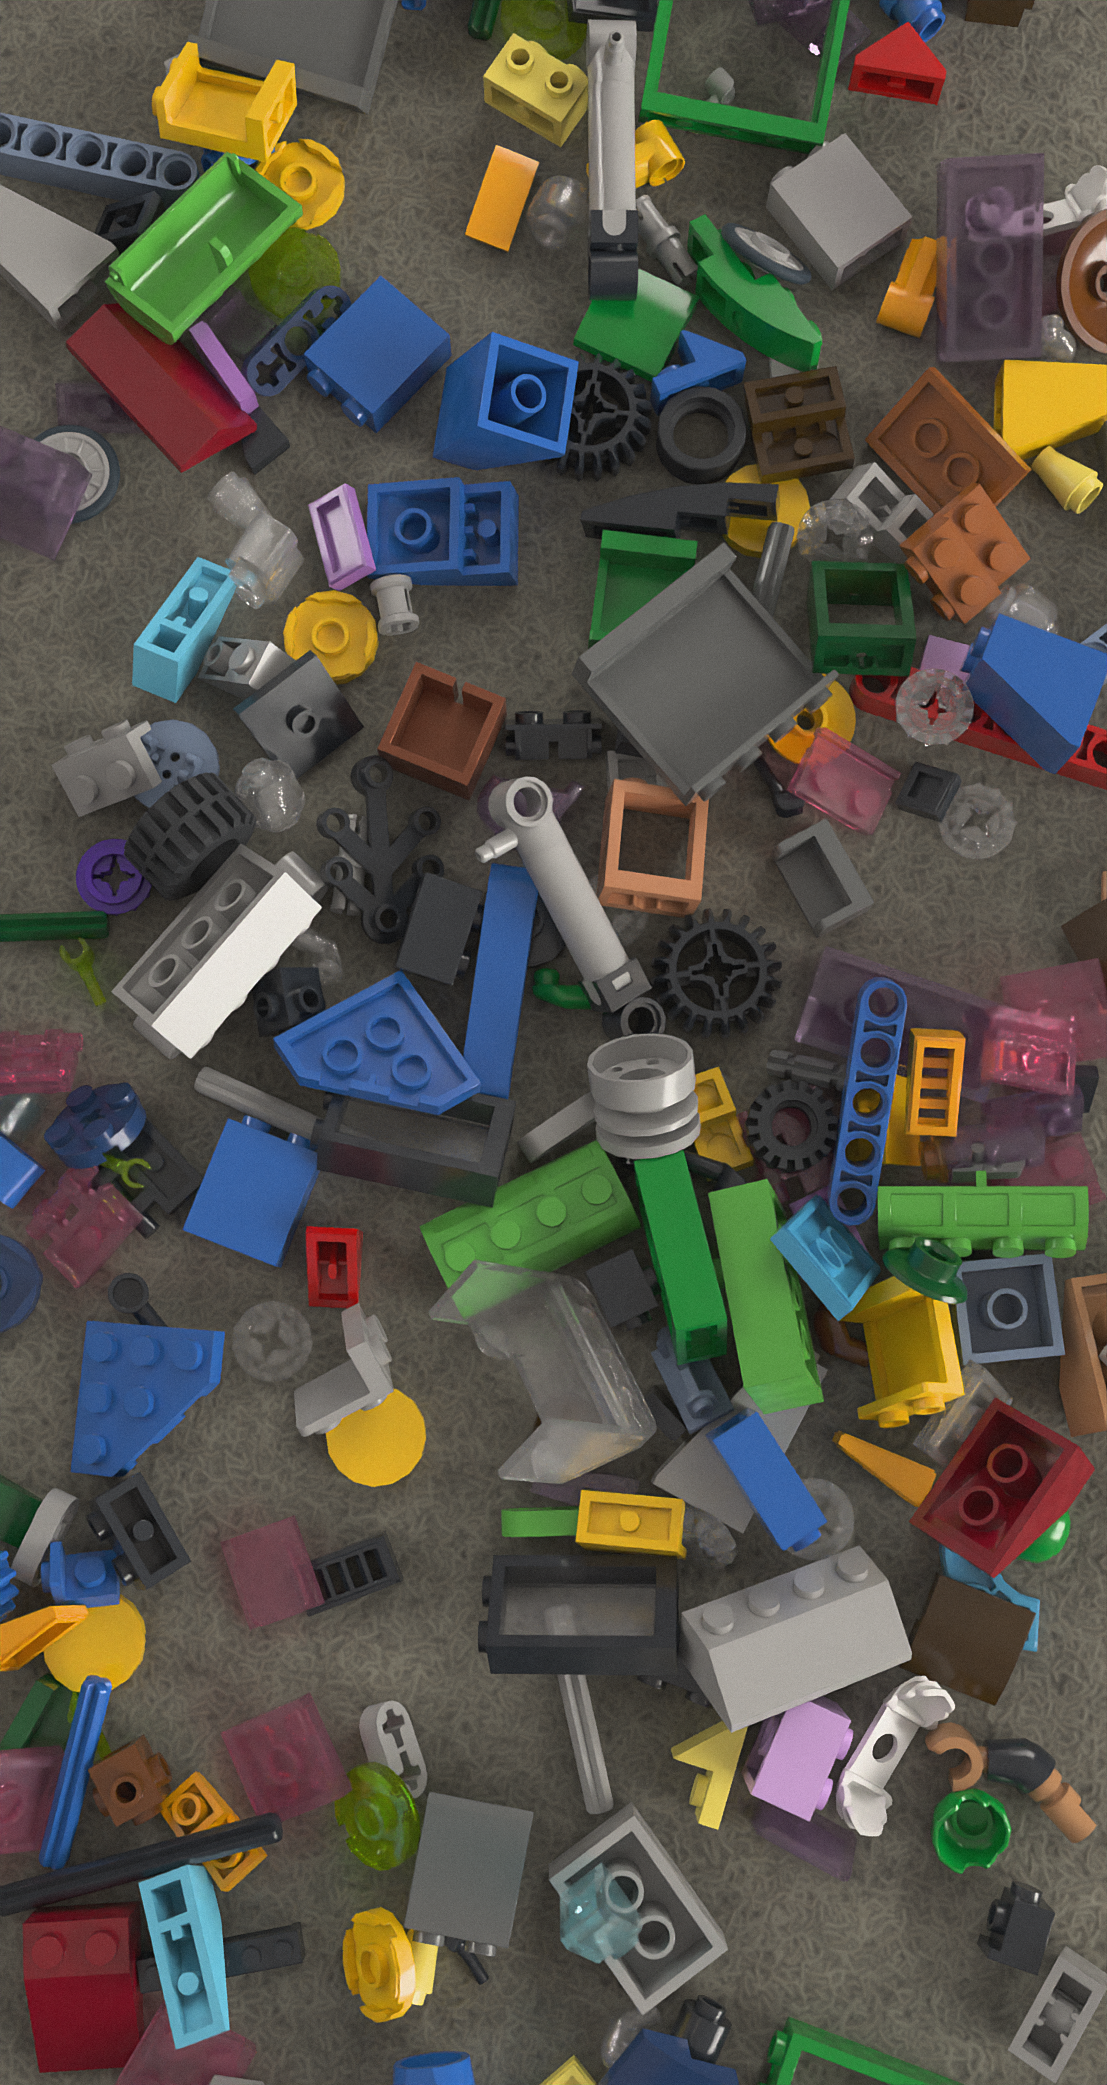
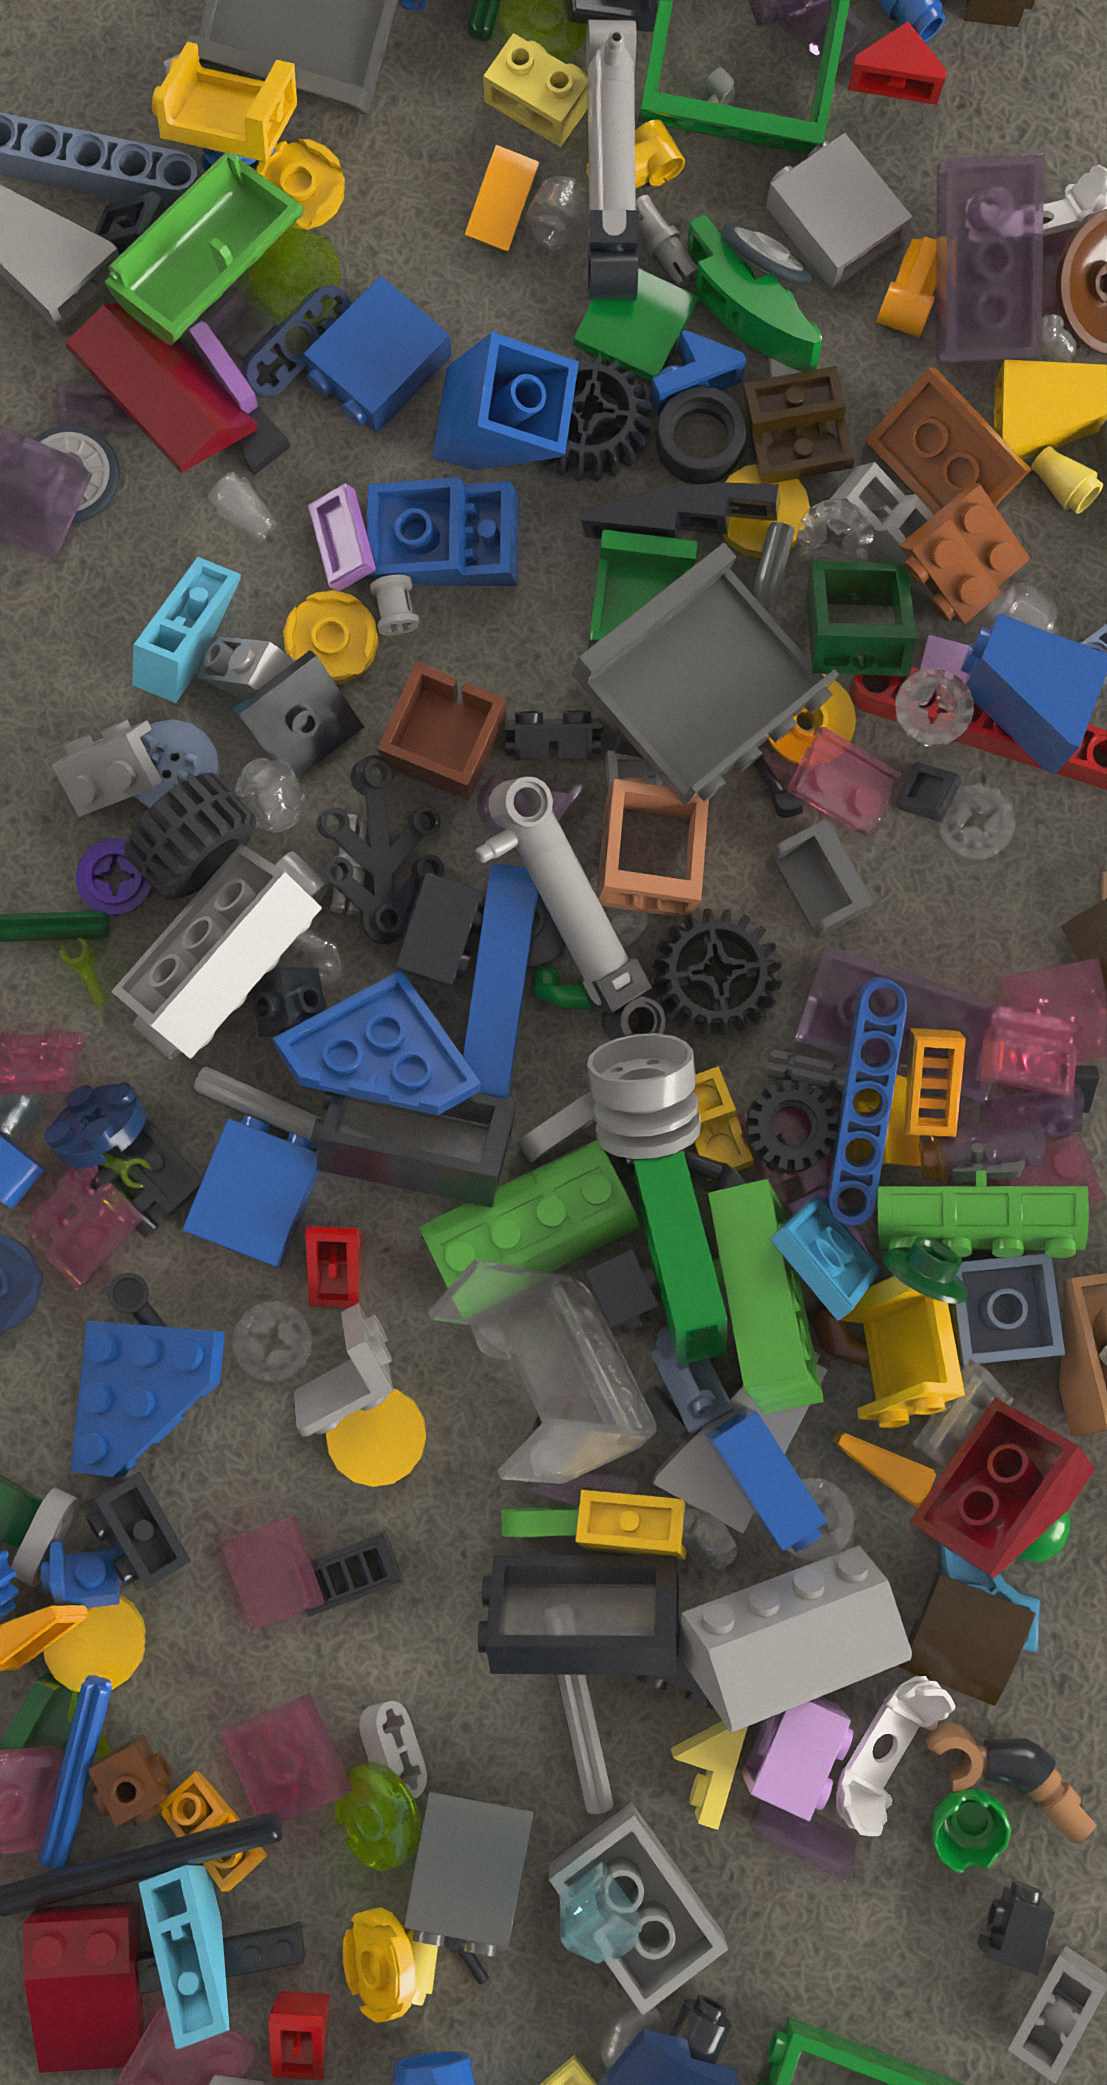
(264, 561): clear brick -> none
(299, 2035): none -> red slope

